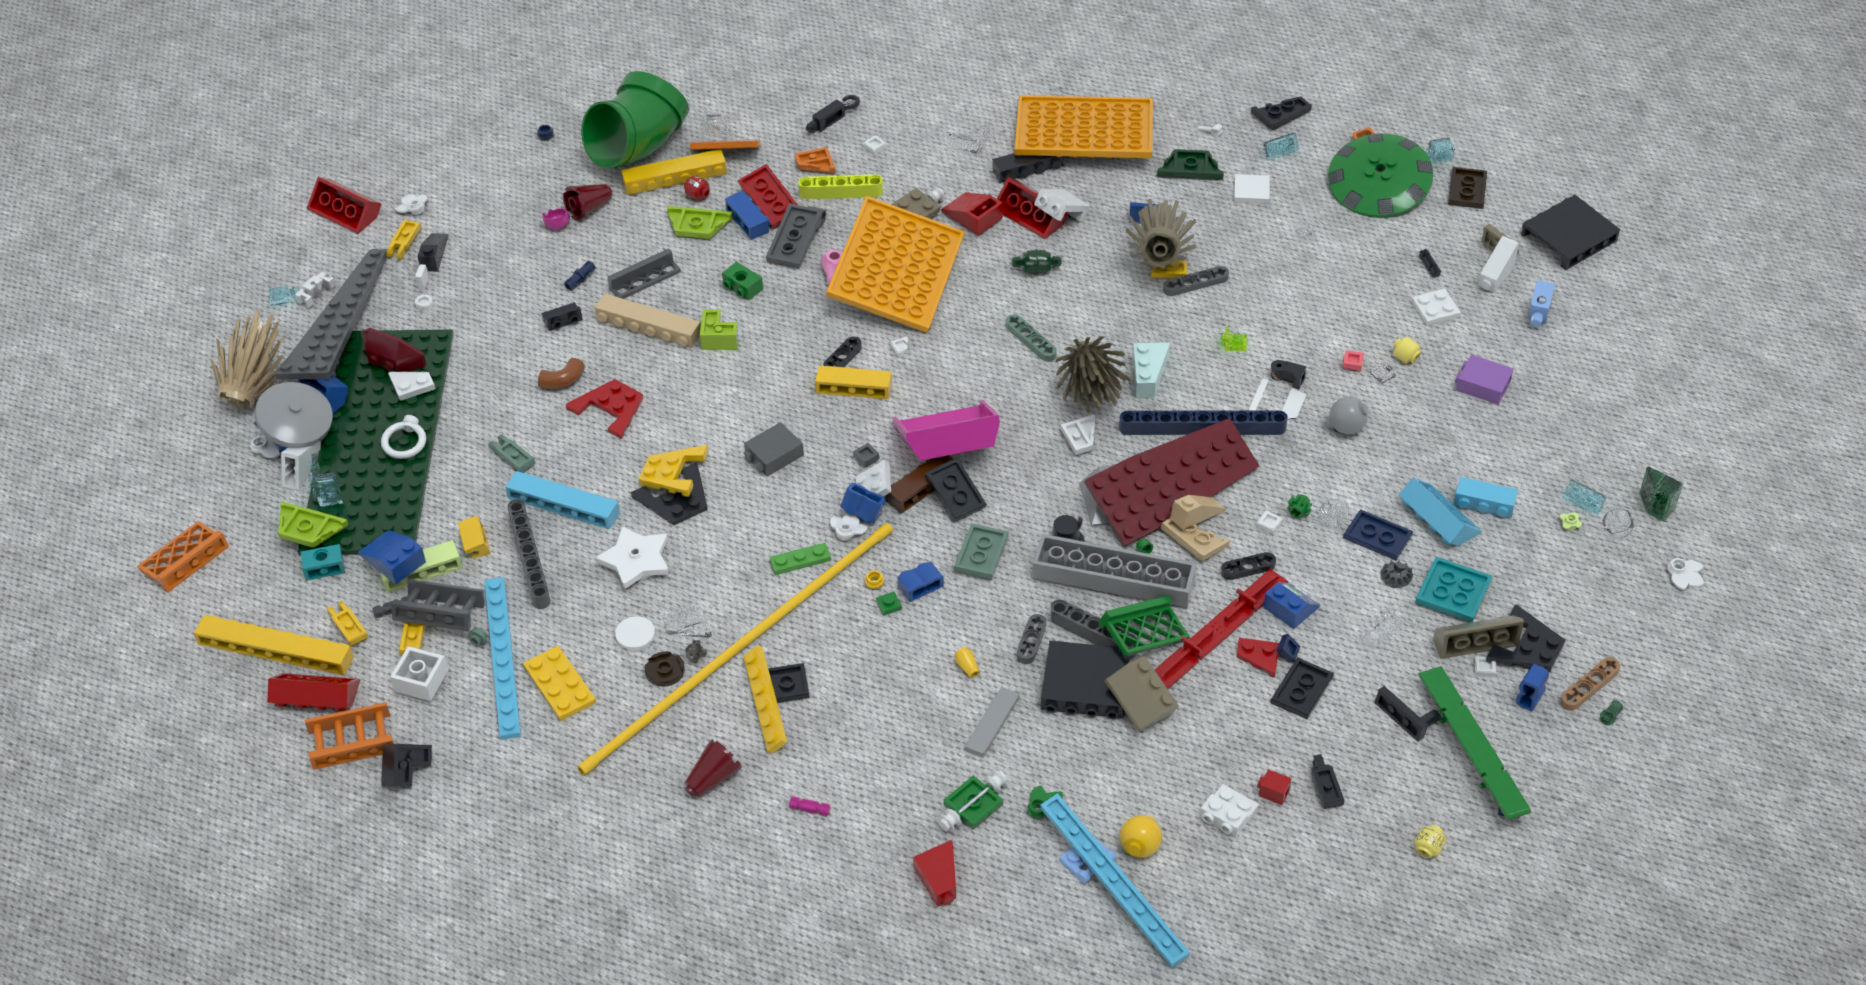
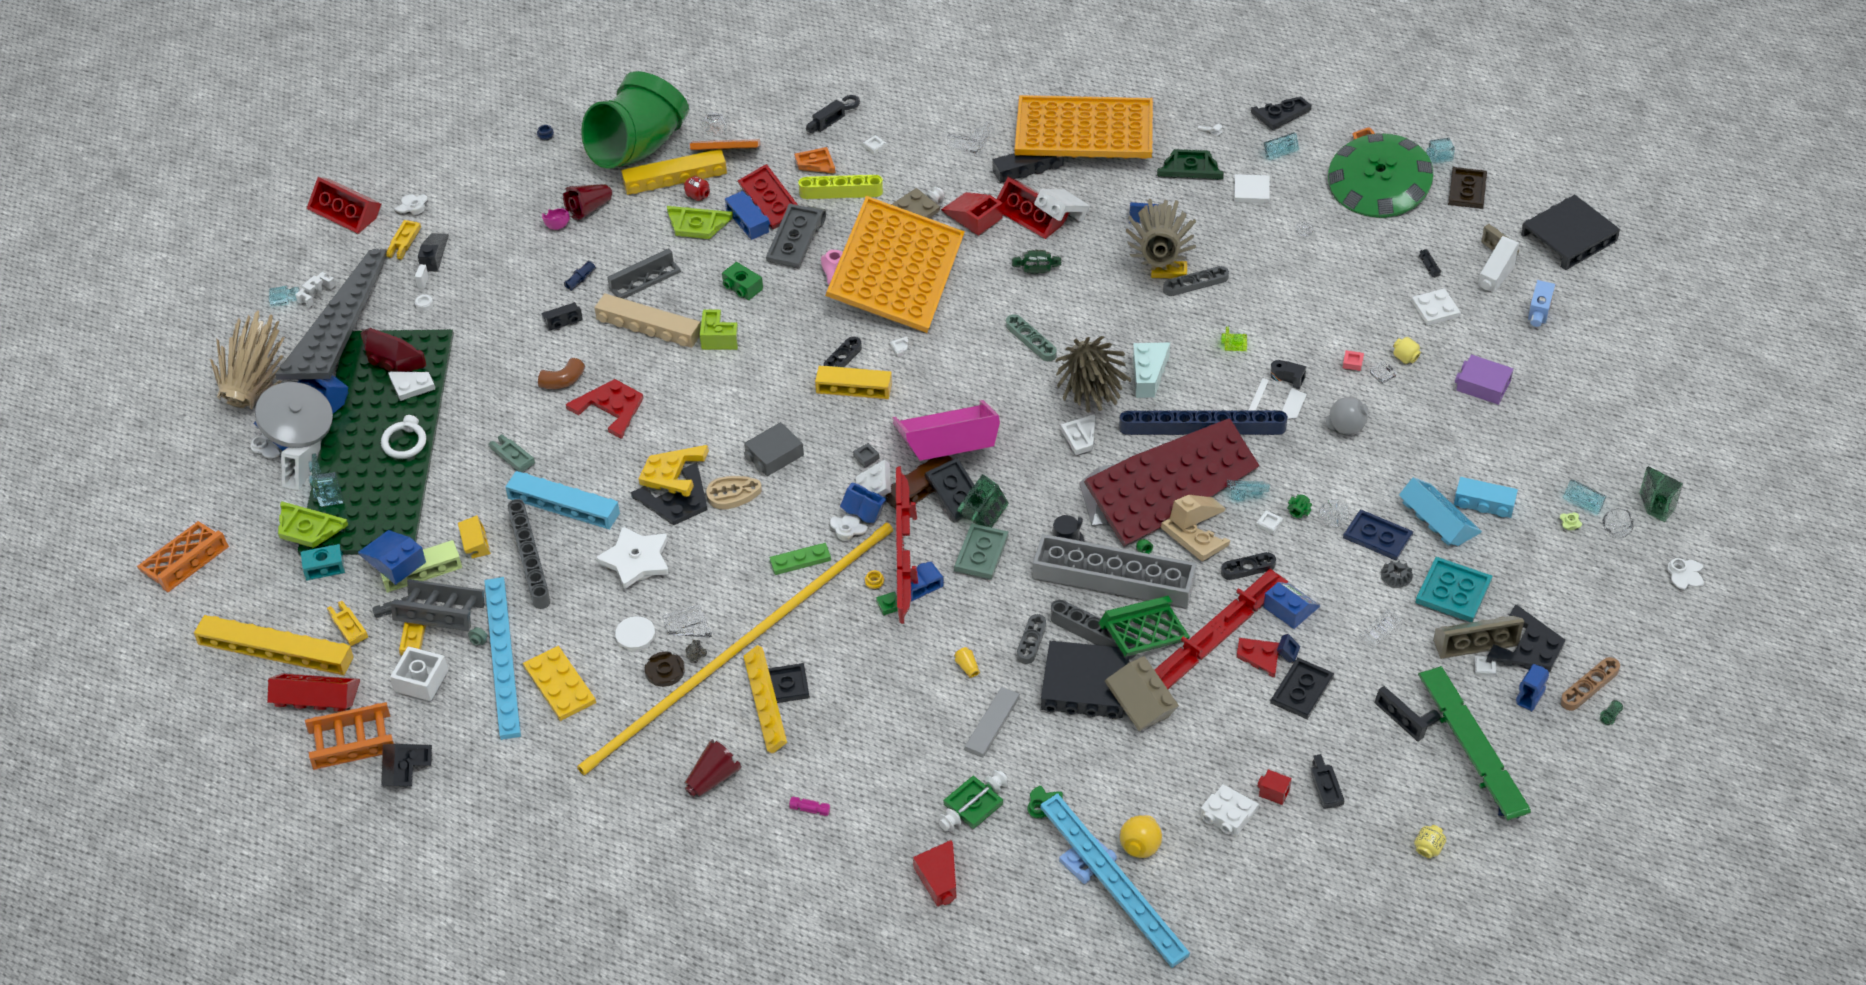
(743, 494): none -> tan piece
(905, 573): none -> red piece
(984, 502): none -> clear green slope
(1239, 488): none -> clear light blue hinge

